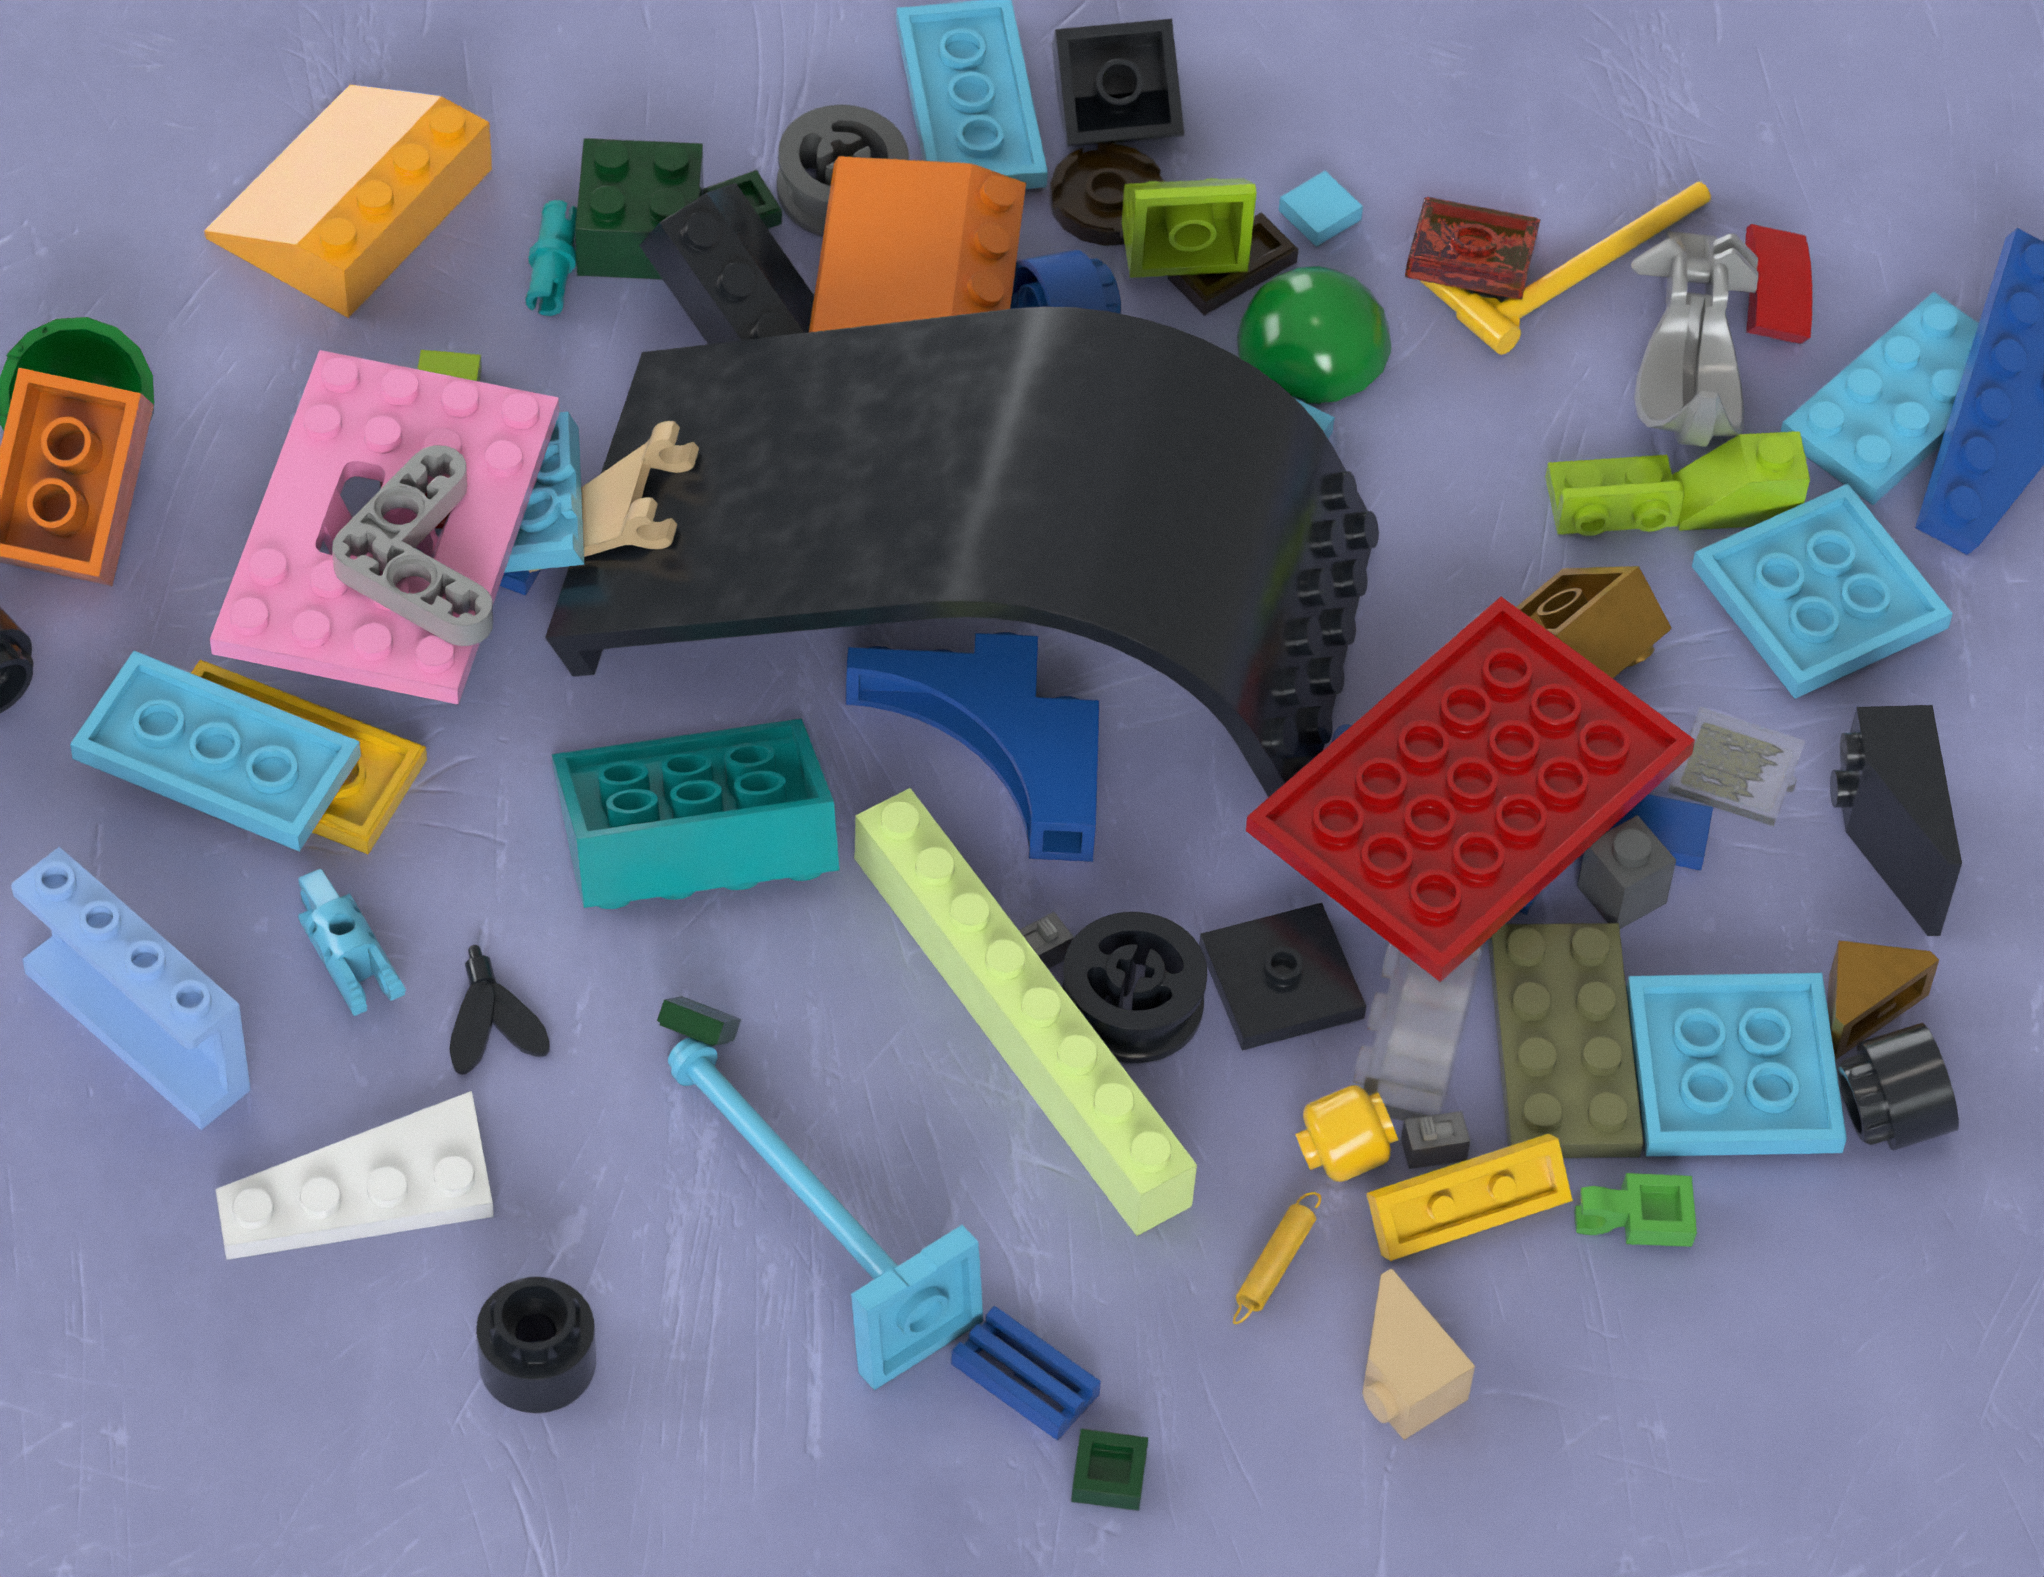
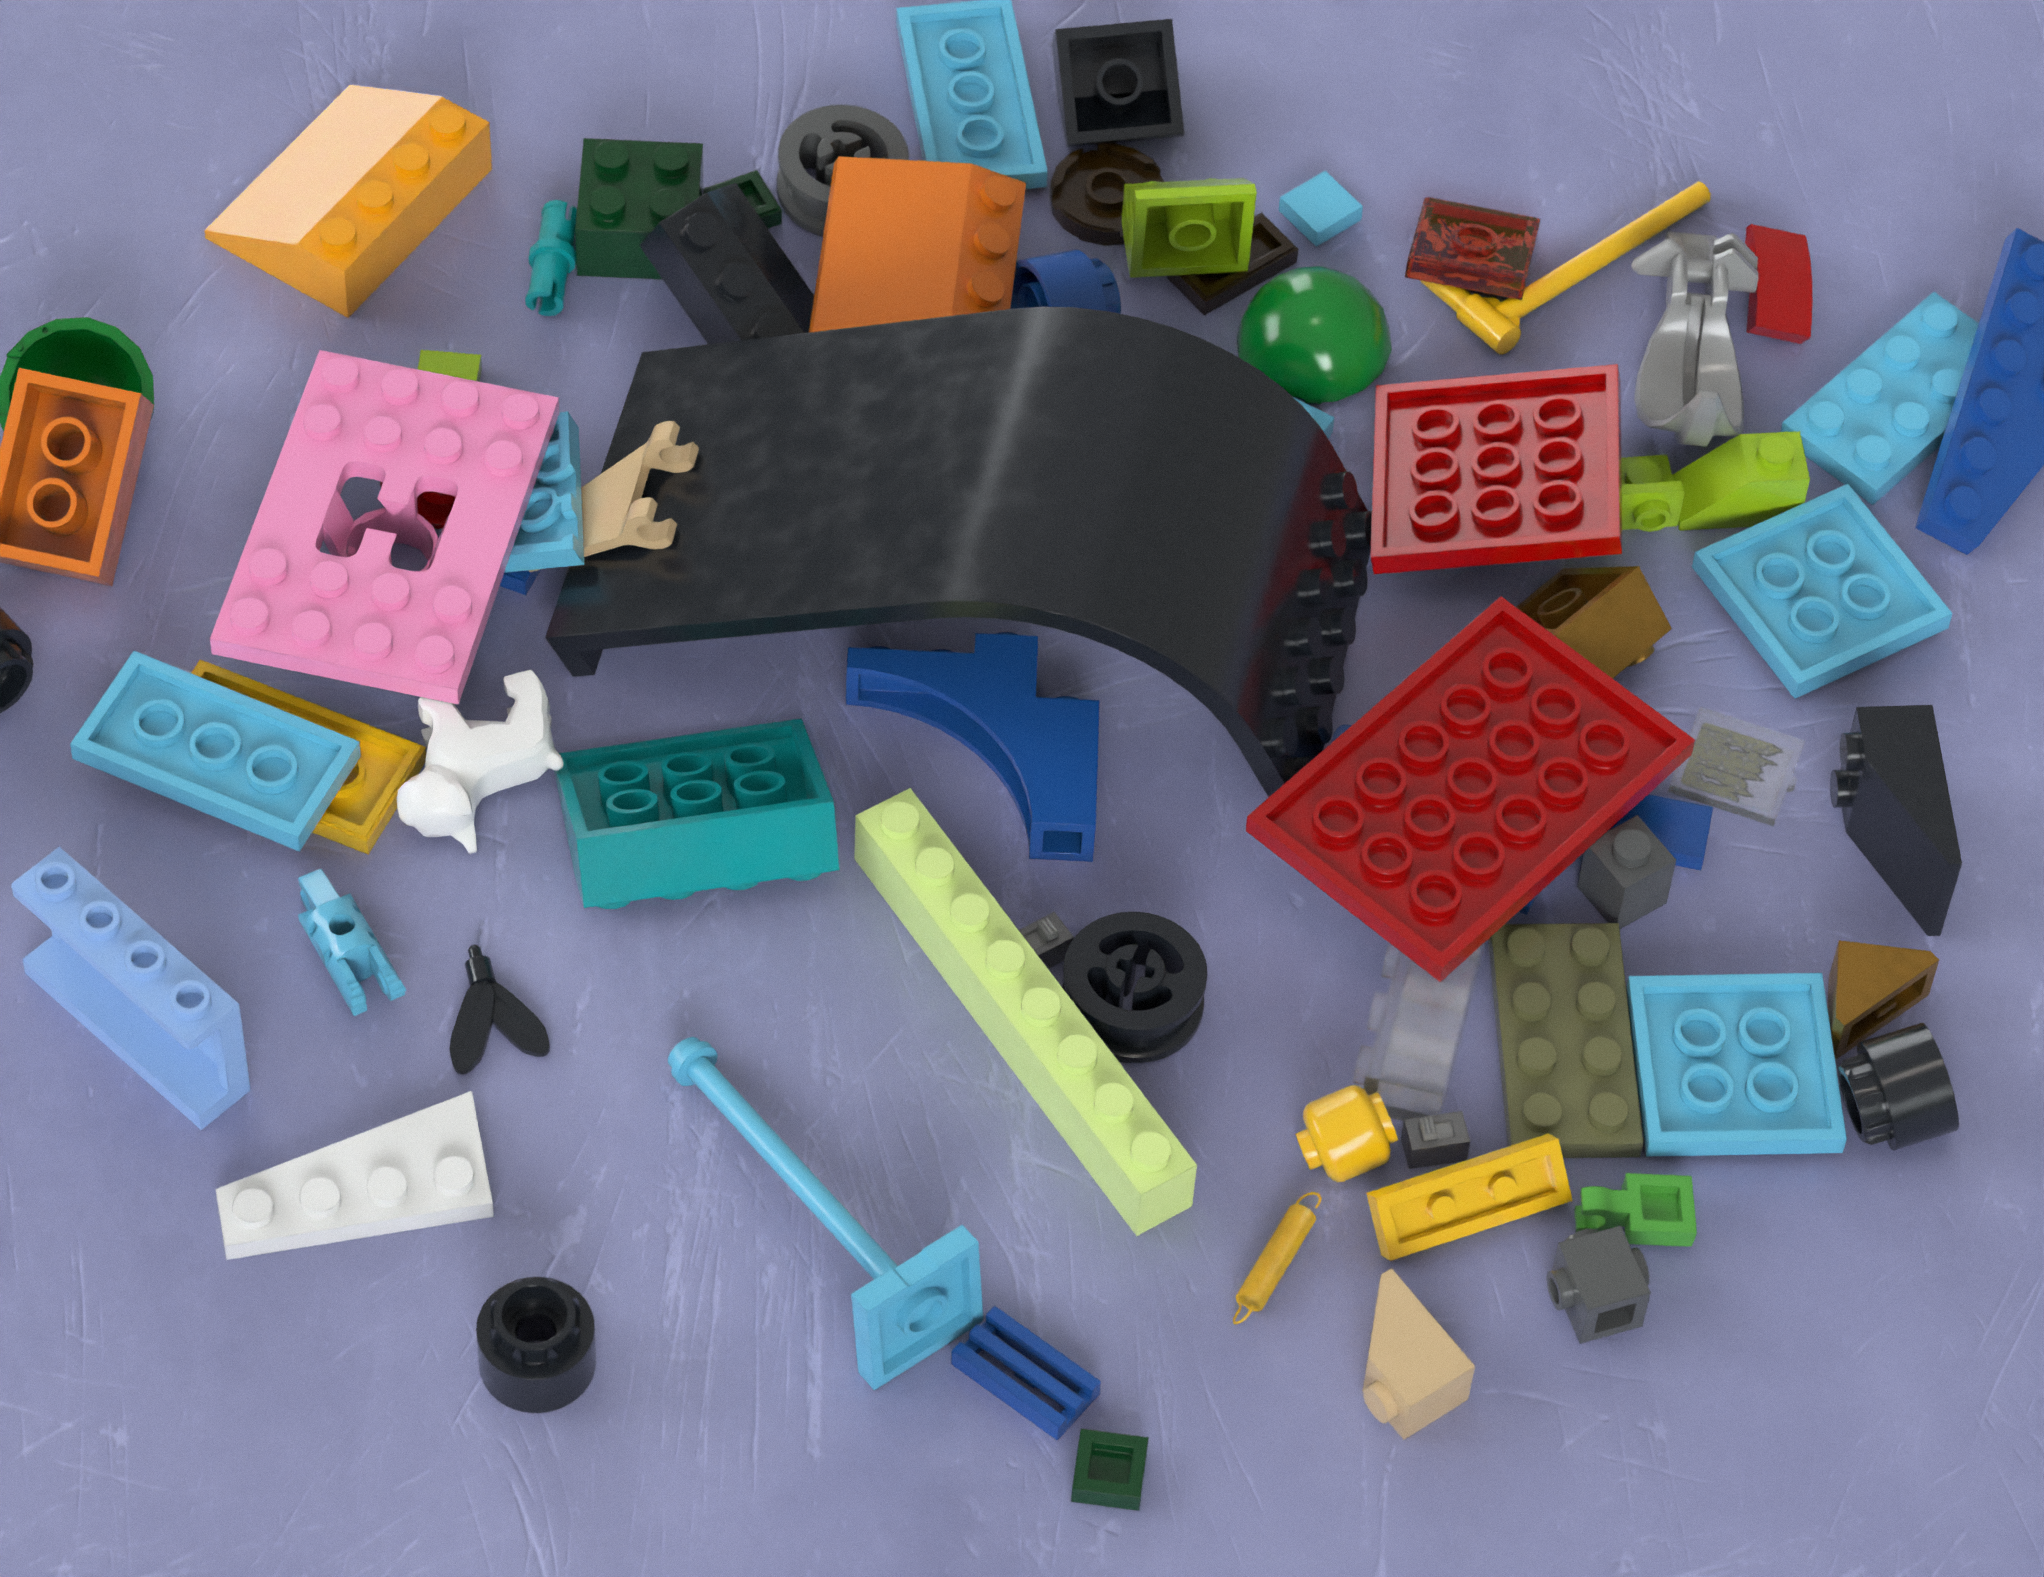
(396, 554): light grey beam -> none
(477, 759): none -> white animal
(698, 1021): dark green tile -> none
(1282, 976): black plate -> none
(1497, 469): none -> plate
(1599, 1283): none -> dark grey brick

